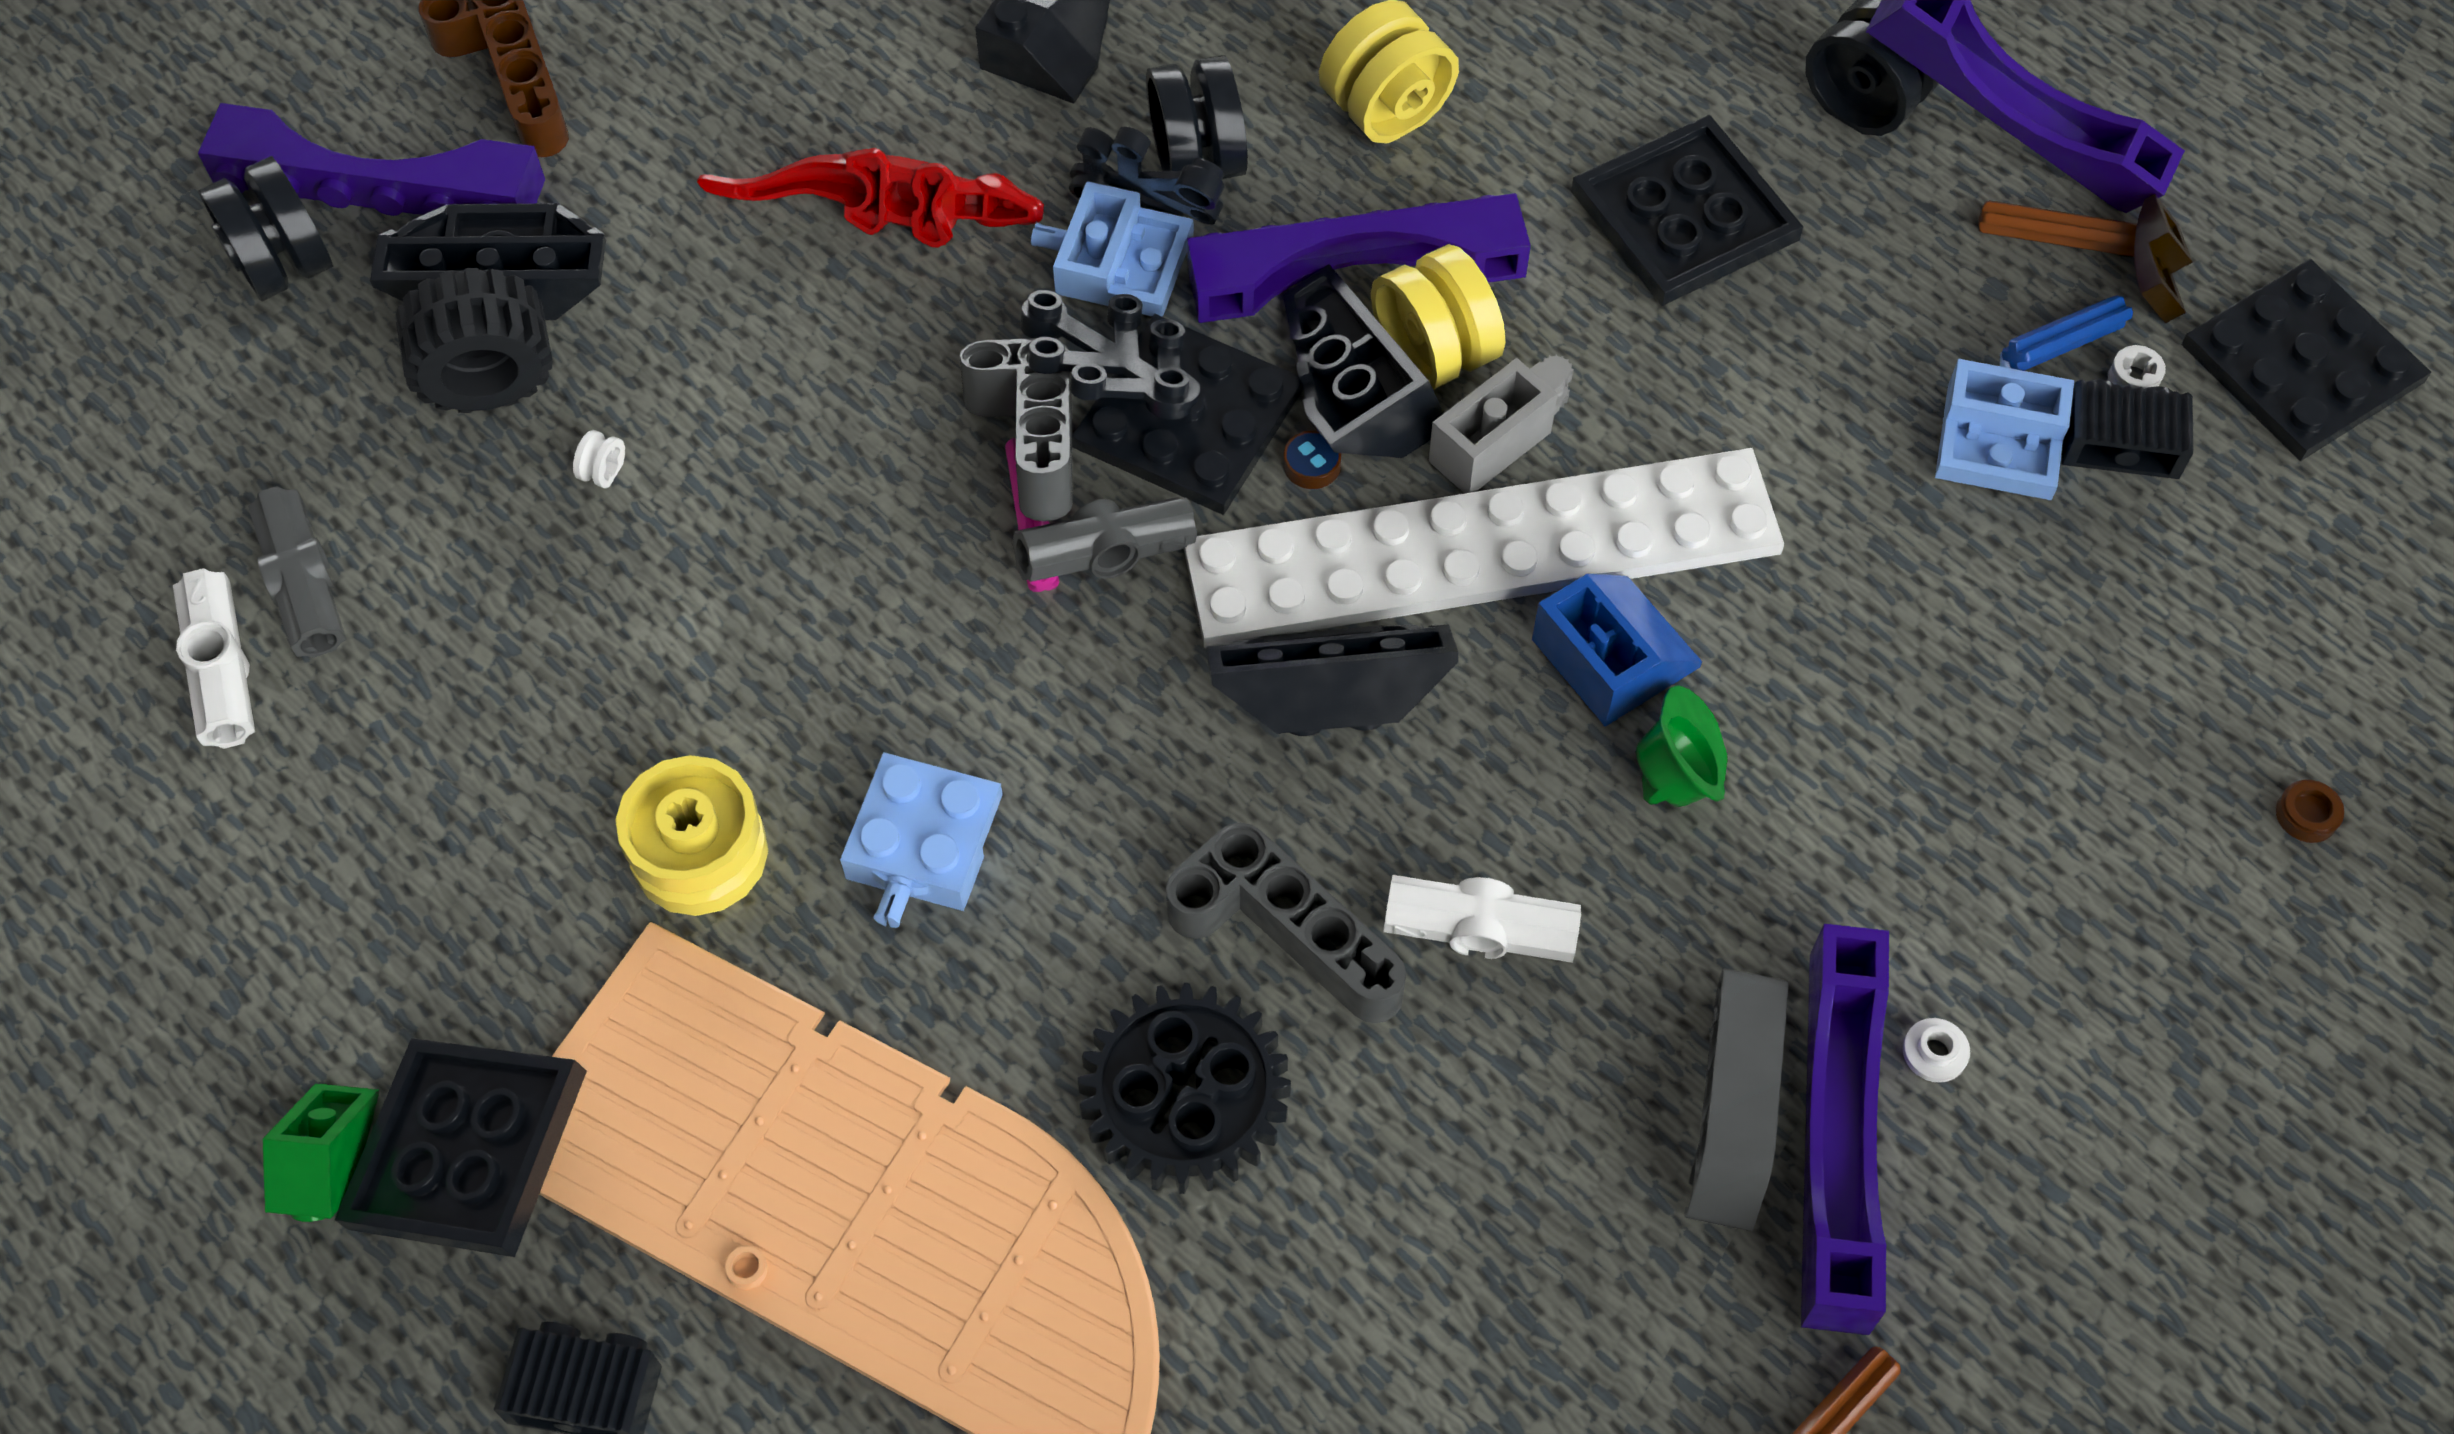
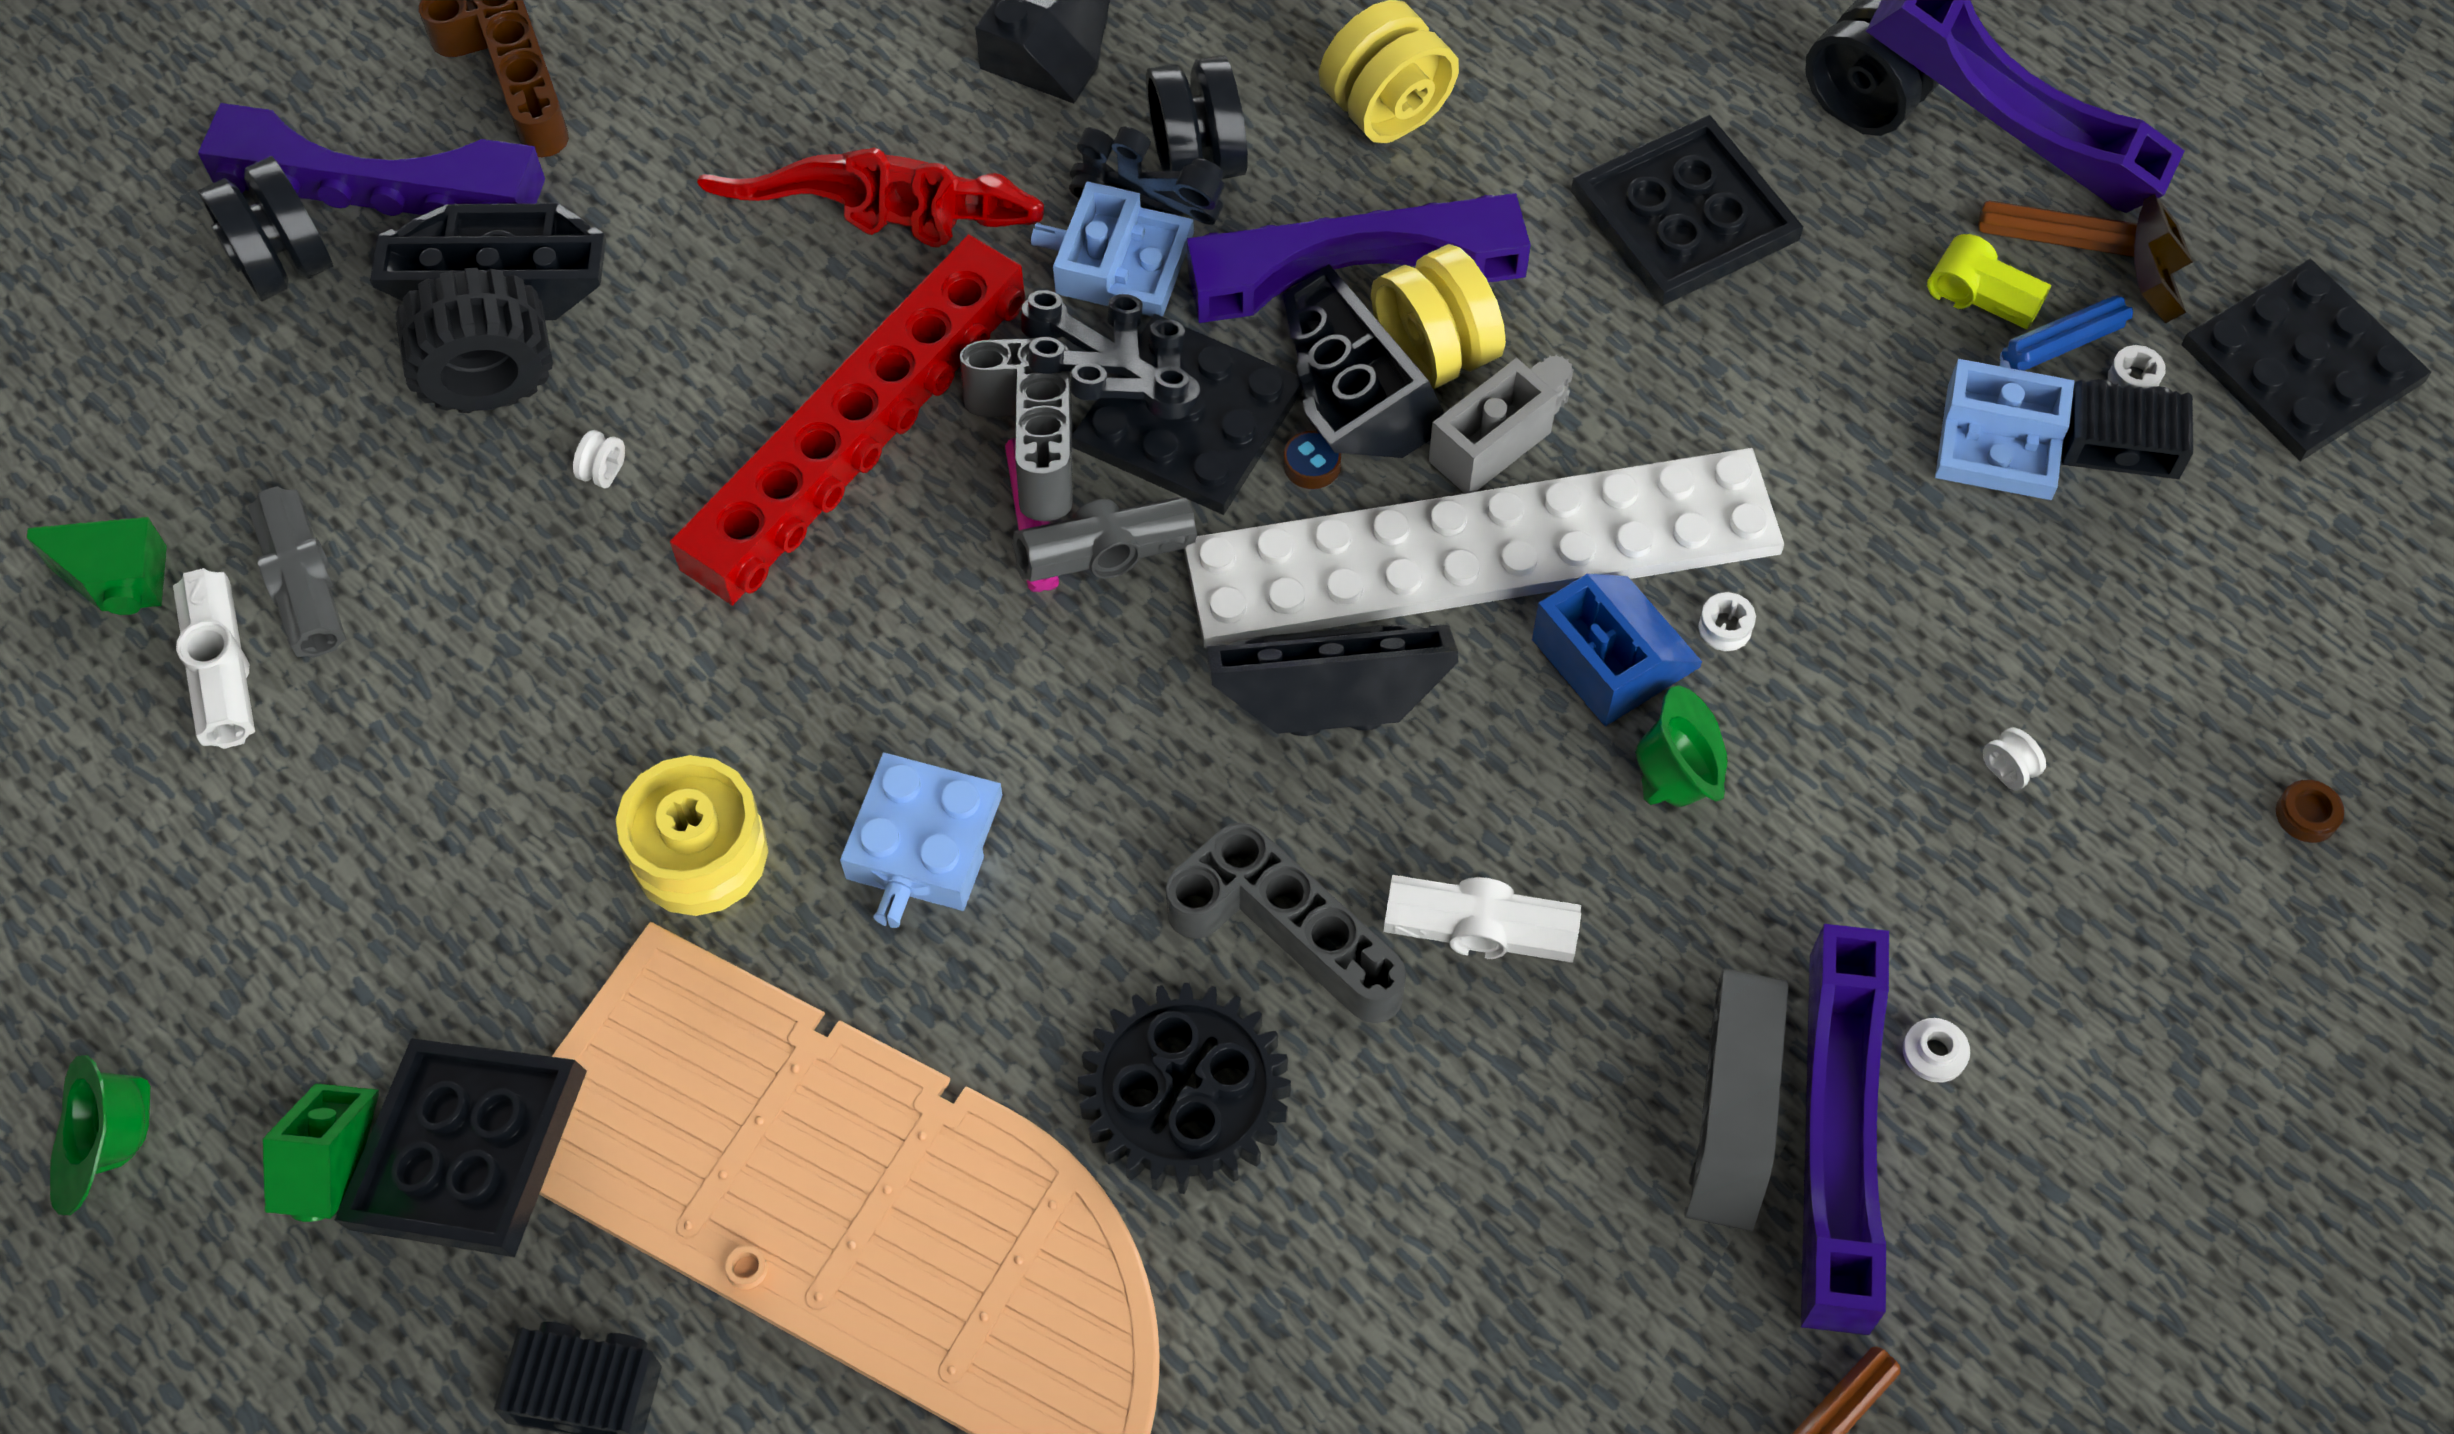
(98, 1129): none -> green piece
(108, 562): none -> green slope
(916, 346): none -> red brick
(1735, 606): none -> white bush
(1974, 276): none -> neon yellow piece
(2014, 758): none -> white bush

